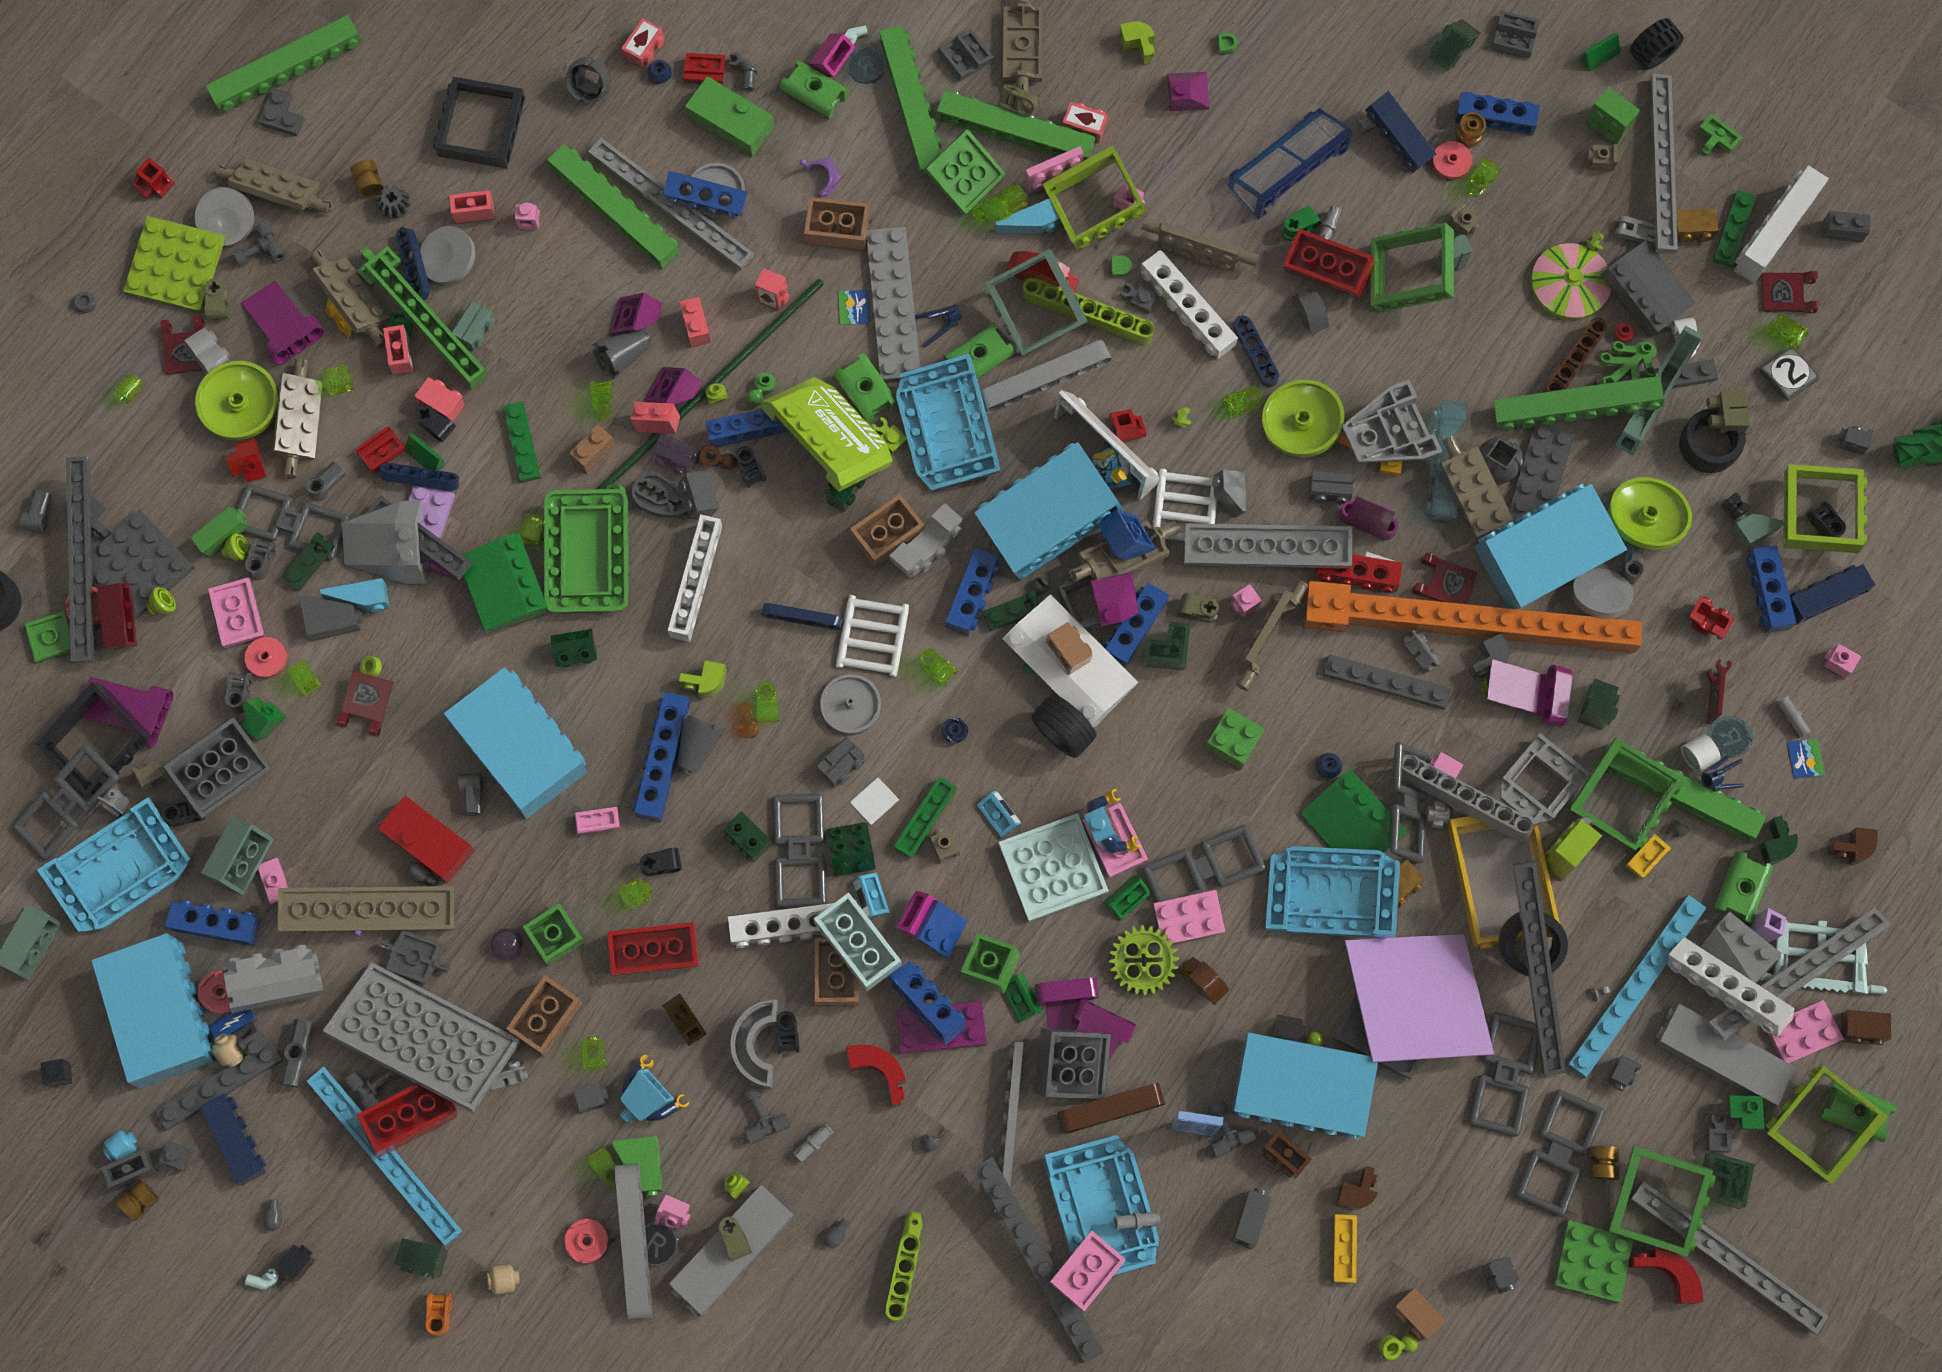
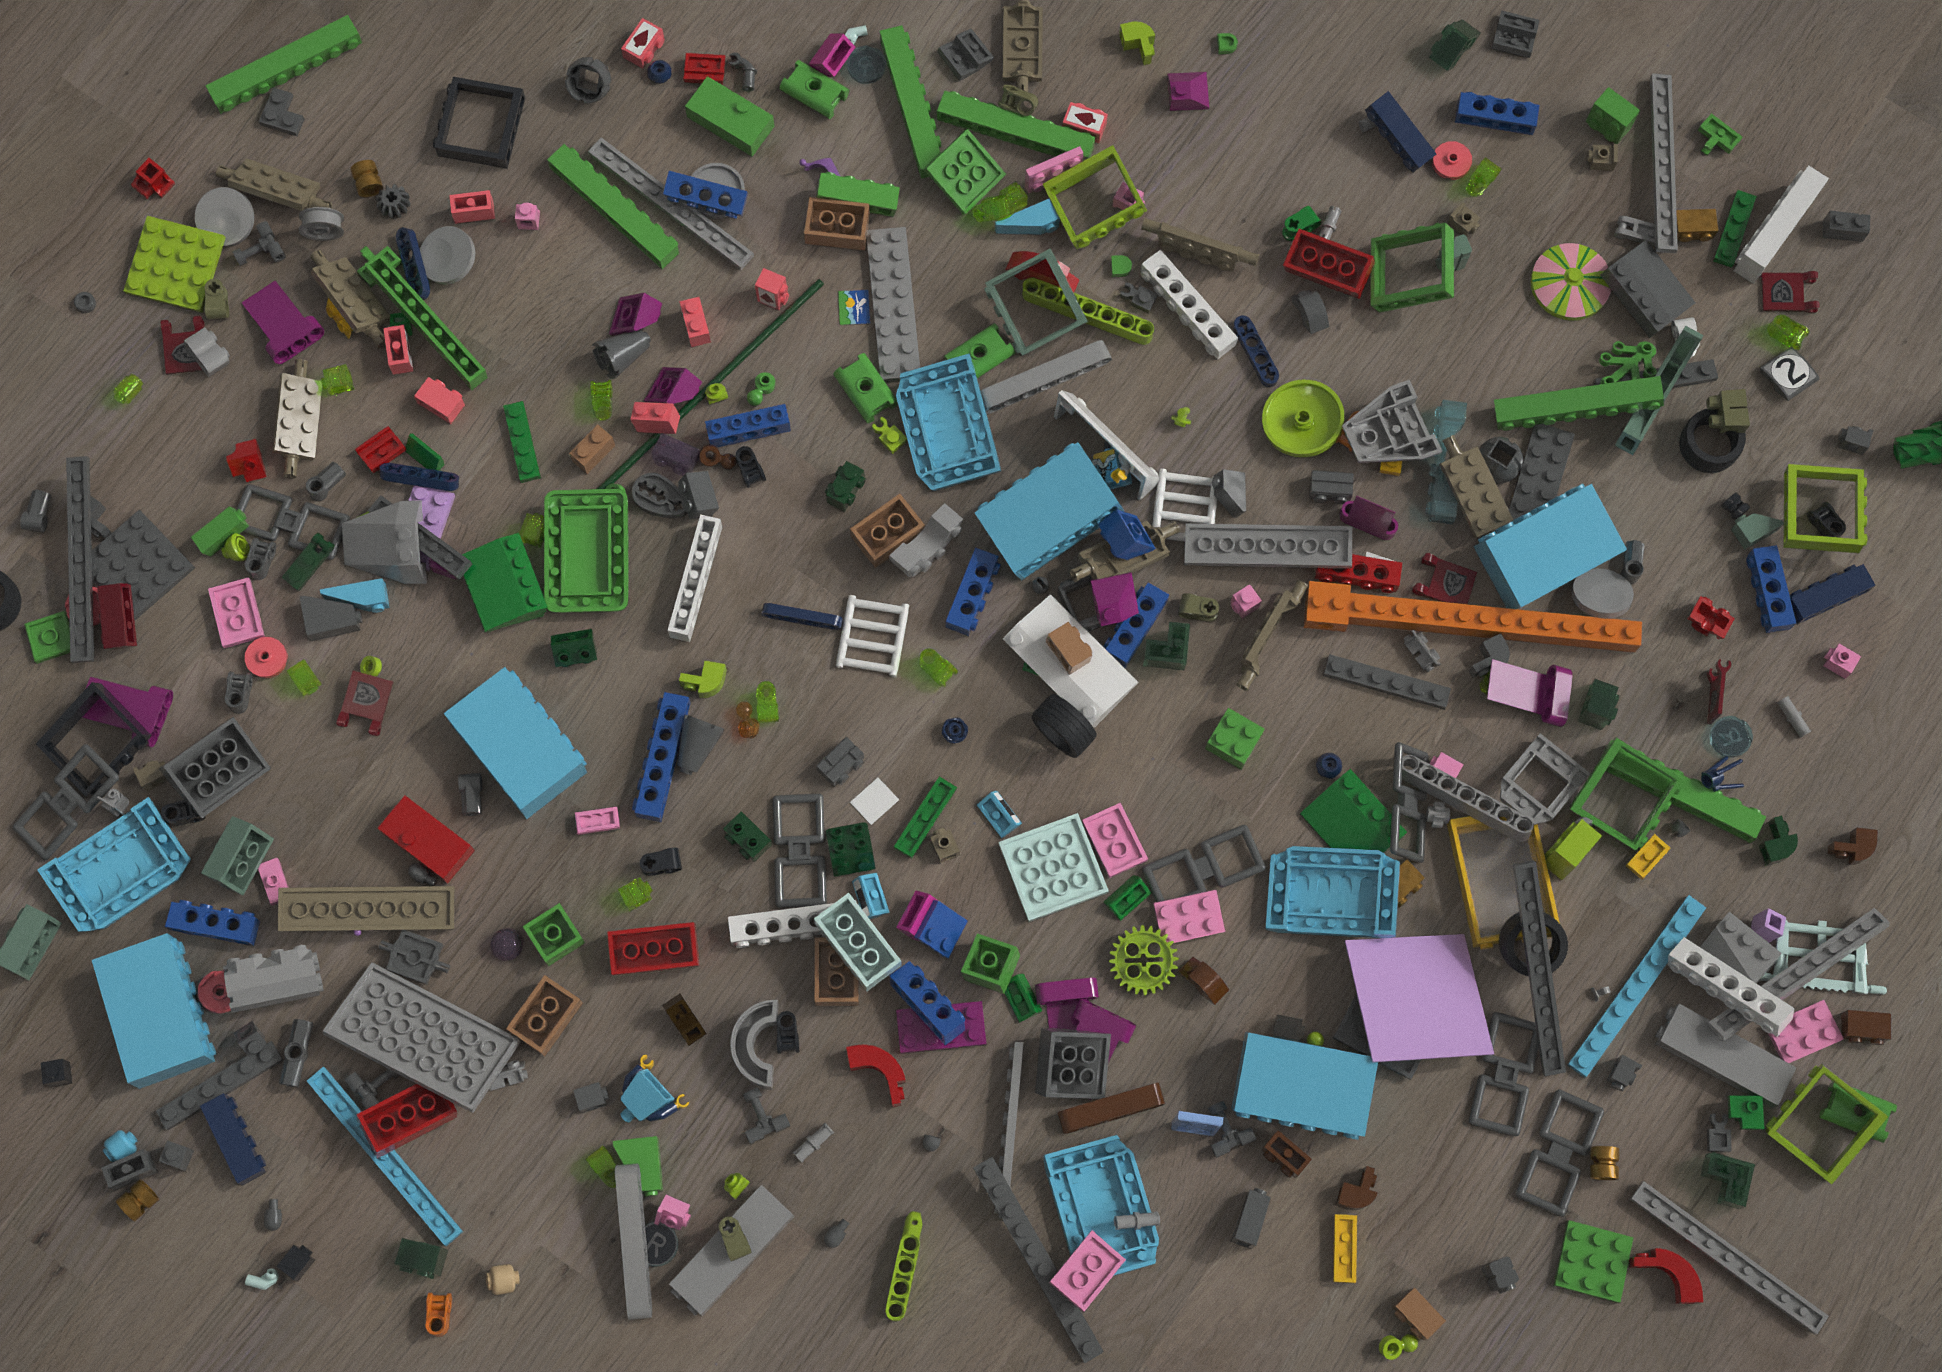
(160, 601): lime brick -> none
(227, 1050): tan head -> none
(232, 1022): blue slope -> none
(237, 400): lime dish -> none
(261, 717): green brick -> none
(321, 223): none -> light grey wheel
(437, 425): black piece -> none
(473, 325): sand green brick -> none
(578, 1232): coral plate -> none
(600, 1061): clear neon green brick -> none
(830, 431): lime slope -> none
(850, 704): light grey piece -> none
(880, 197): none -> bright green brick
(949, 314): dark blue plant -> none
(1010, 611): dark green plate -> none
(1104, 828): torso -> none
(1127, 426): red brick -> none
(1239, 404): clear neon green piece -> none
(1289, 160): windscreen -> none
(1470, 129): pearl gold wheel -> none
(1579, 352): reddish brown beam -> none
(1594, 242): lime plate -> none
(1601, 52): green slope -> none
(1622, 337): red plate -> none
(1650, 513): lime dish -> none
(1656, 43): black tyre -> none
(1700, 753): white piece -> none
(1701, 1202): bright green window -> none
(1753, 877): bright green piece -> none
(1806, 758): sticker -> none

